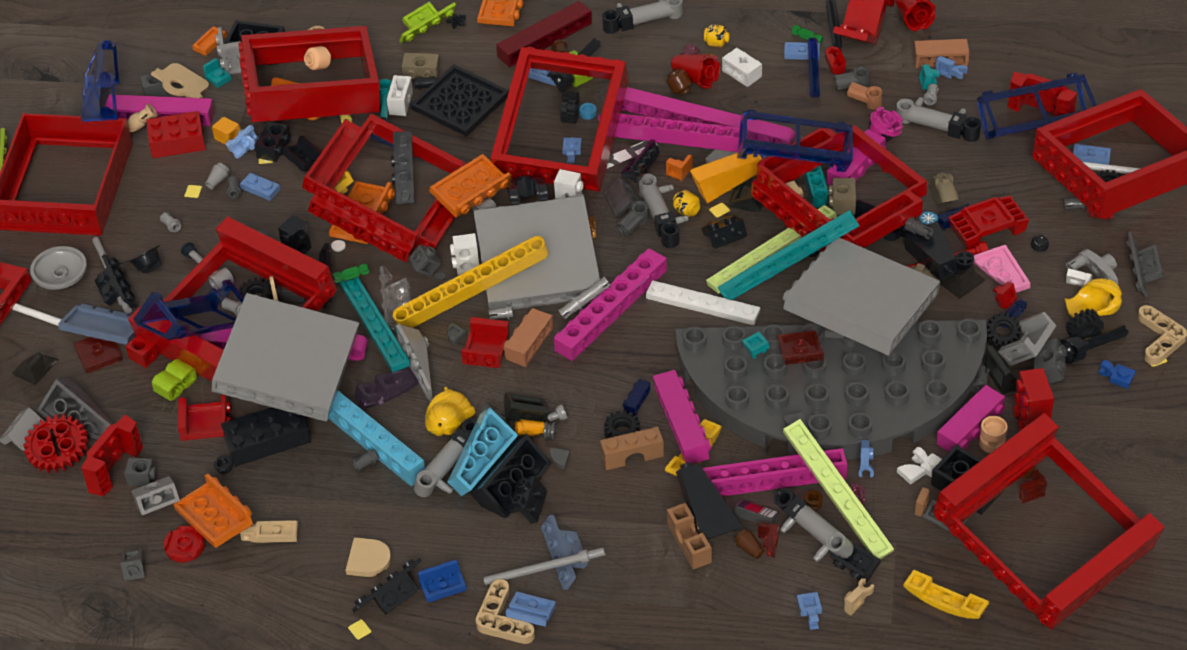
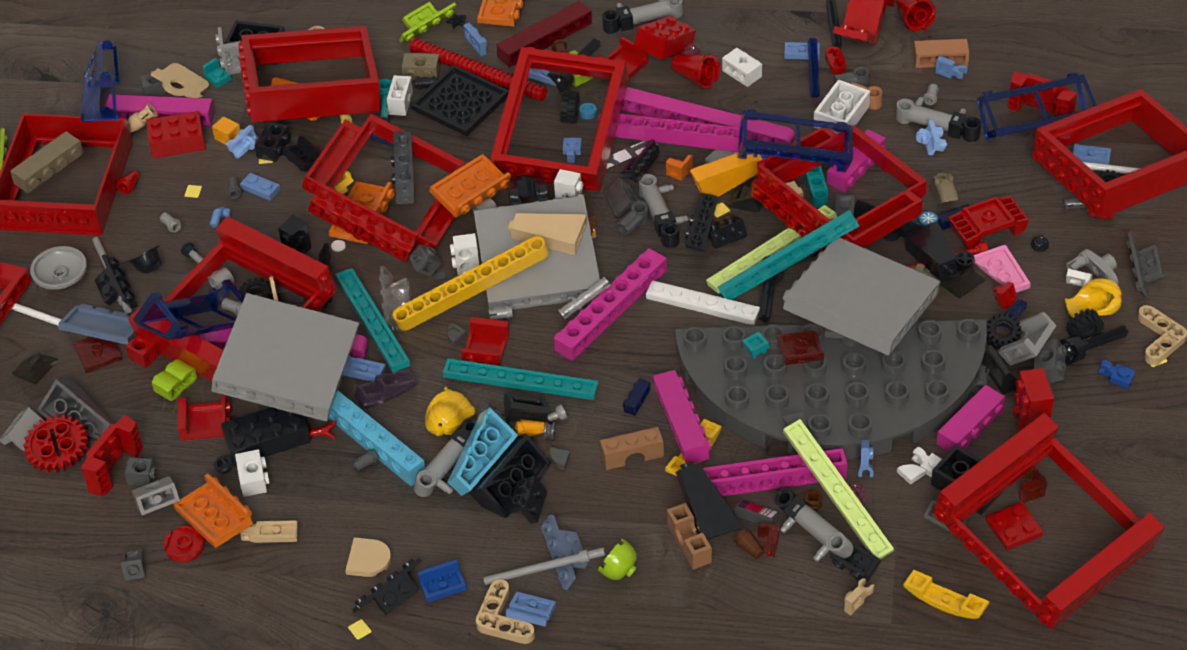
(46, 162): none -> dark tan brick
(127, 183): none -> red cone
(207, 41): orange tile -> none
(217, 175): light grey cone -> none
(218, 214): none -> medium blue arm
(251, 473): none -> white brick
(317, 58): light nougat head -> none
(323, 431): none -> red bar
(350, 273): green axle -> none
(364, 369): none -> medium blue plate
(416, 350): light grey wedge -> none
(474, 38): none -> medium blue plate
(484, 71): none -> red piece
(520, 379): none -> teal plate
(528, 337): nougat brick -> none
(559, 231): none -> tan slope
(619, 561): none -> lime cylinder
(620, 420): black tyre -> none
(632, 55): none -> red panel
(664, 37): none -> red brick
(679, 81): reddish brown head -> none
(686, 203): yellow head -> none
(701, 222): none -> black bracket
(716, 35): yellow head -> none
(767, 295): none -> black piece
(806, 34): green axle -> none
(810, 606): medium blue plate -> none
(842, 195): dark tan brick -> none
(843, 104): none -> white brick
(885, 123): dark pink cone -> none
(915, 226): dark grey pin -> none
(922, 502): medium nougat tile -> none
(927, 76): teal tile -> none
(931, 138): none -> light blue hips
(993, 433): light nougat wheel -> none
(1014, 526): none -> red plate

